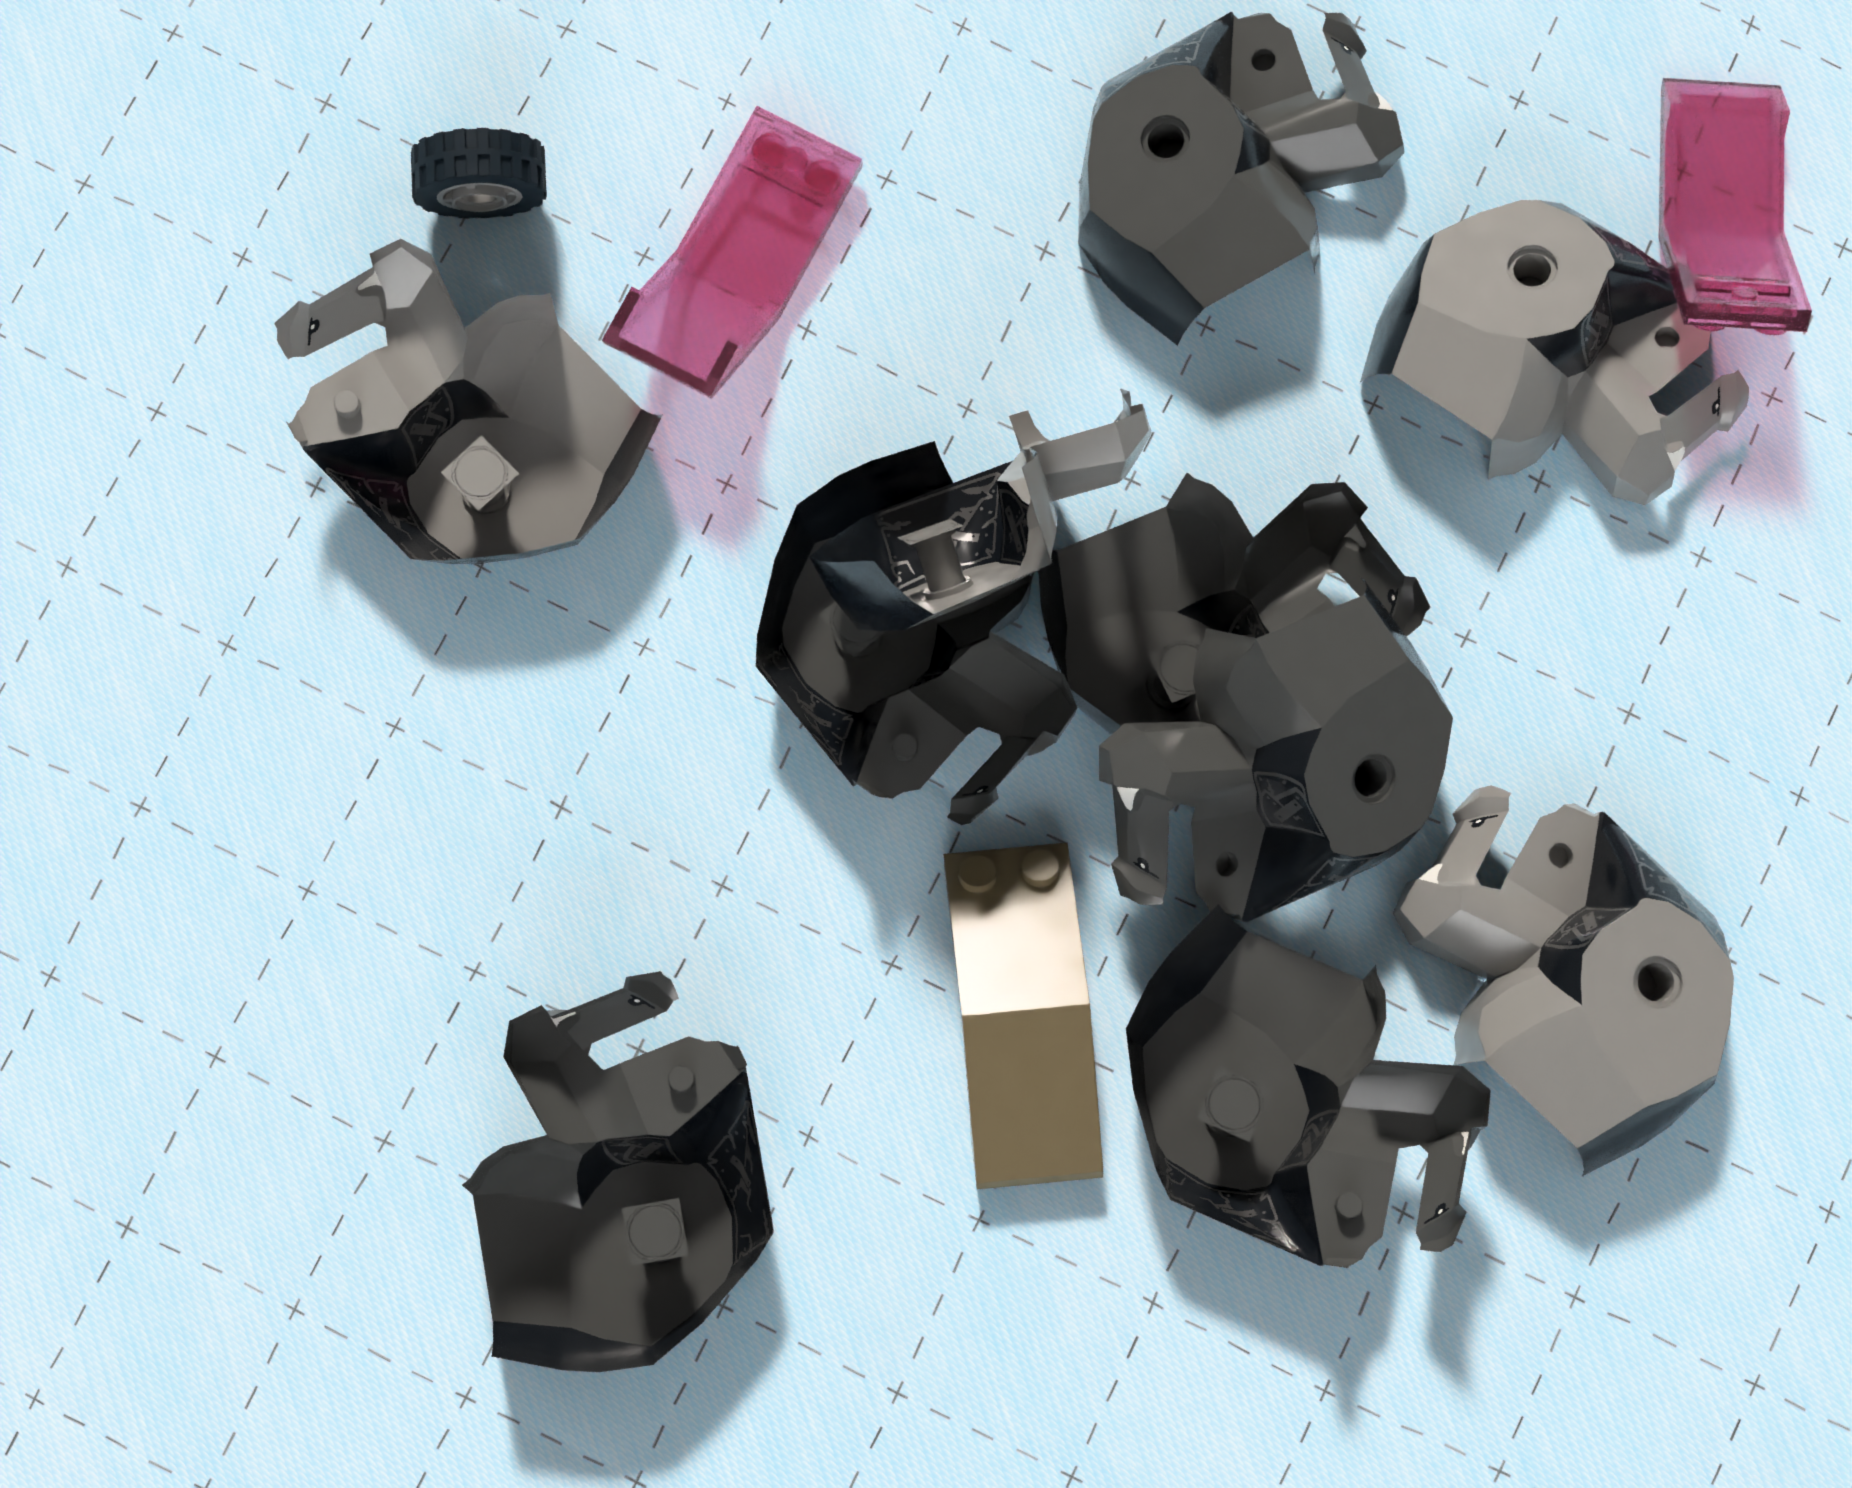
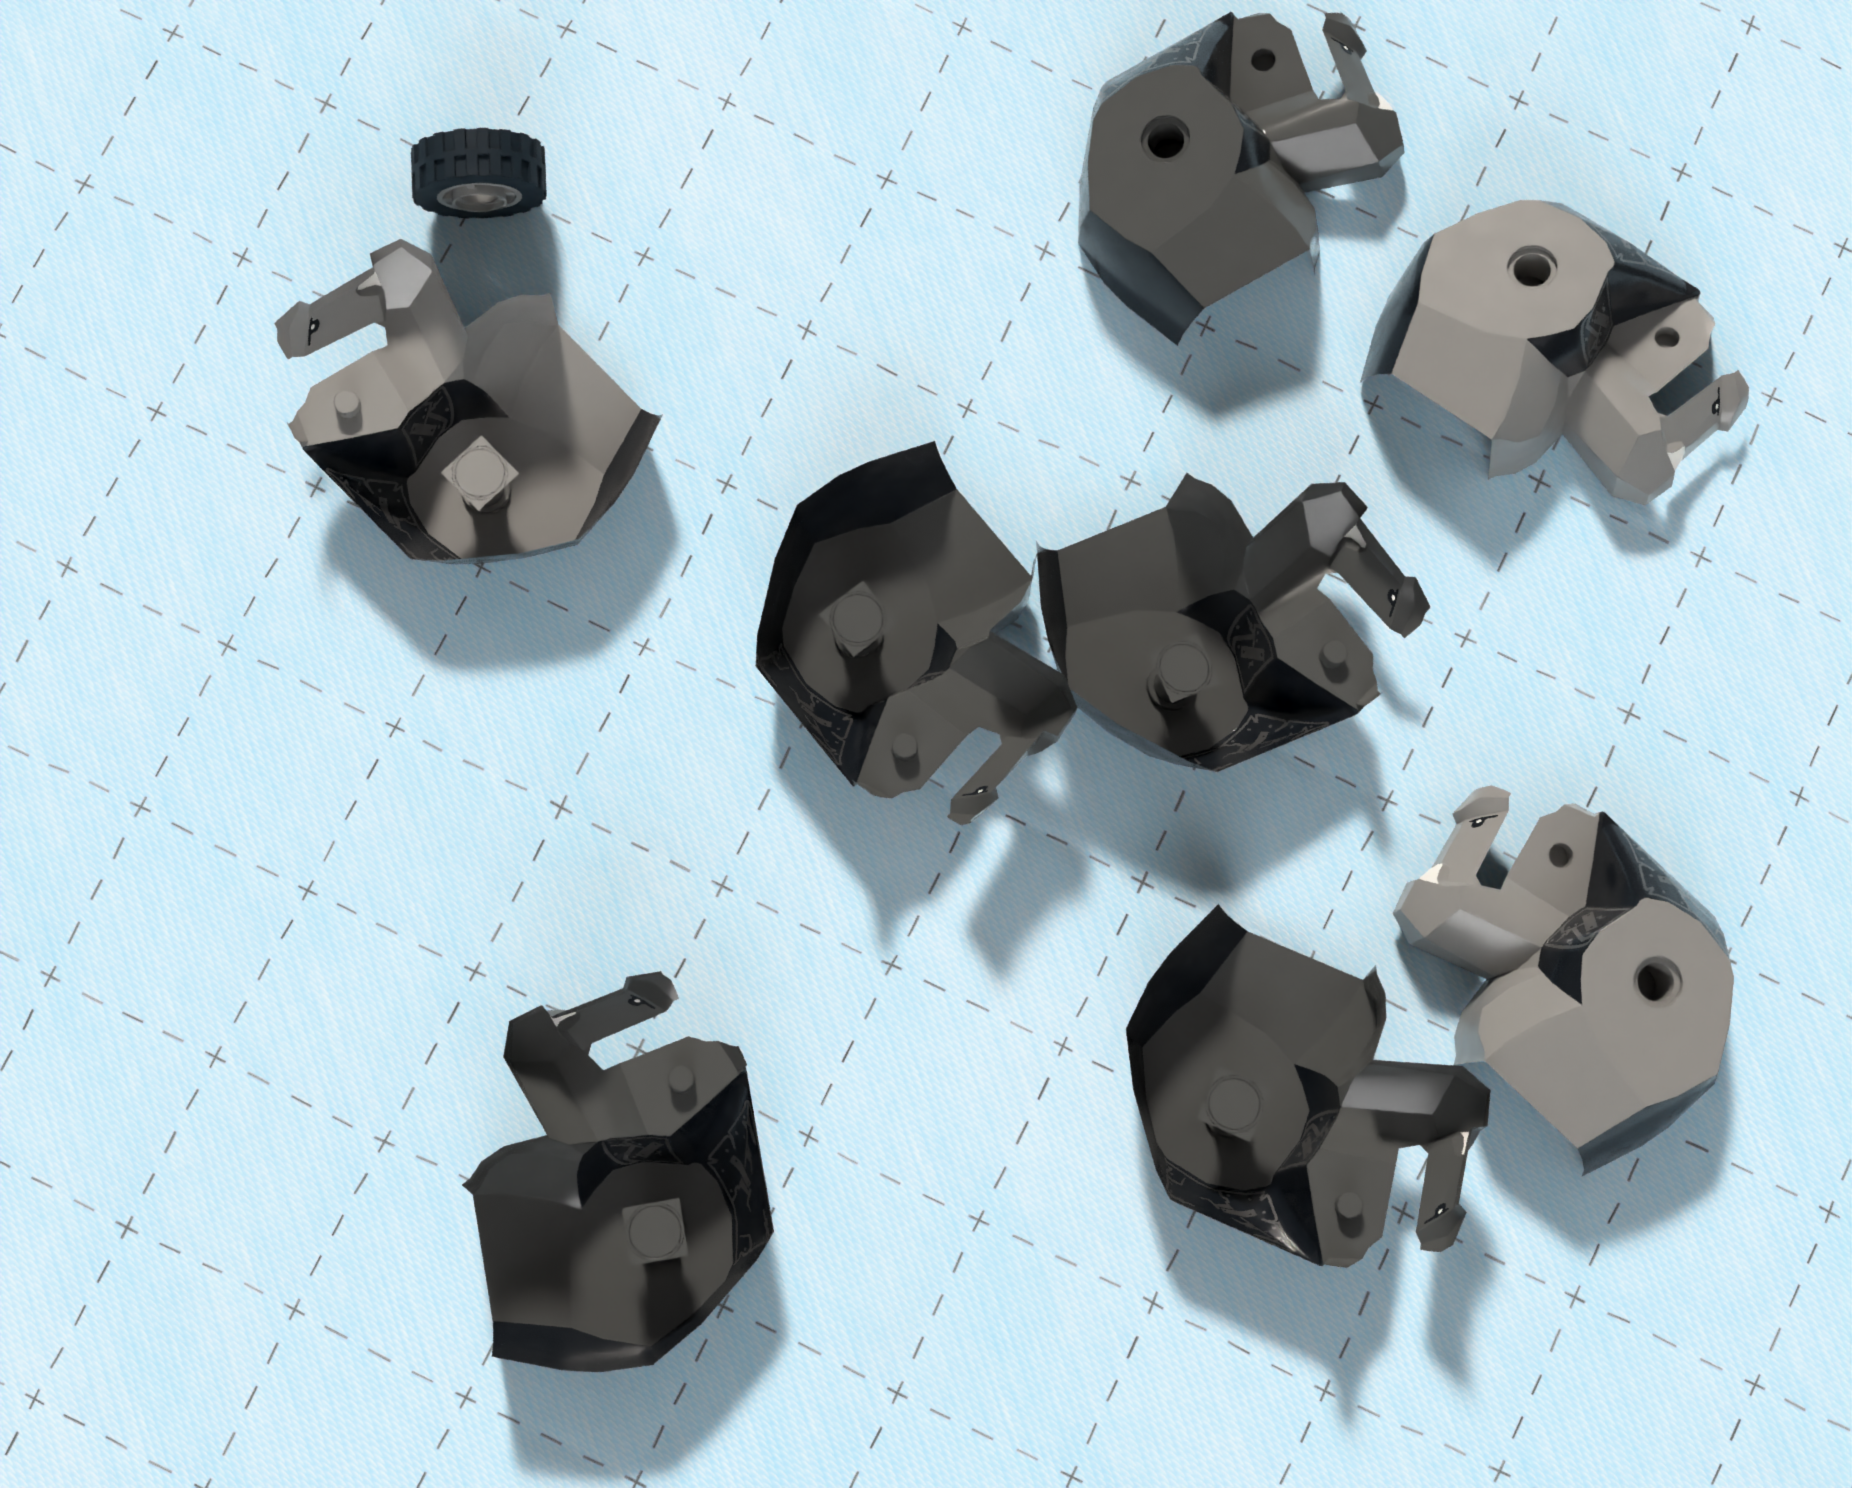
(738, 255): clear pink windscreen -> none
(974, 532): piece -> none
(1024, 1016): dark tan windscreen -> none
(1304, 764): dark grey piece -> none
(1727, 207): clear pink windscreen -> none

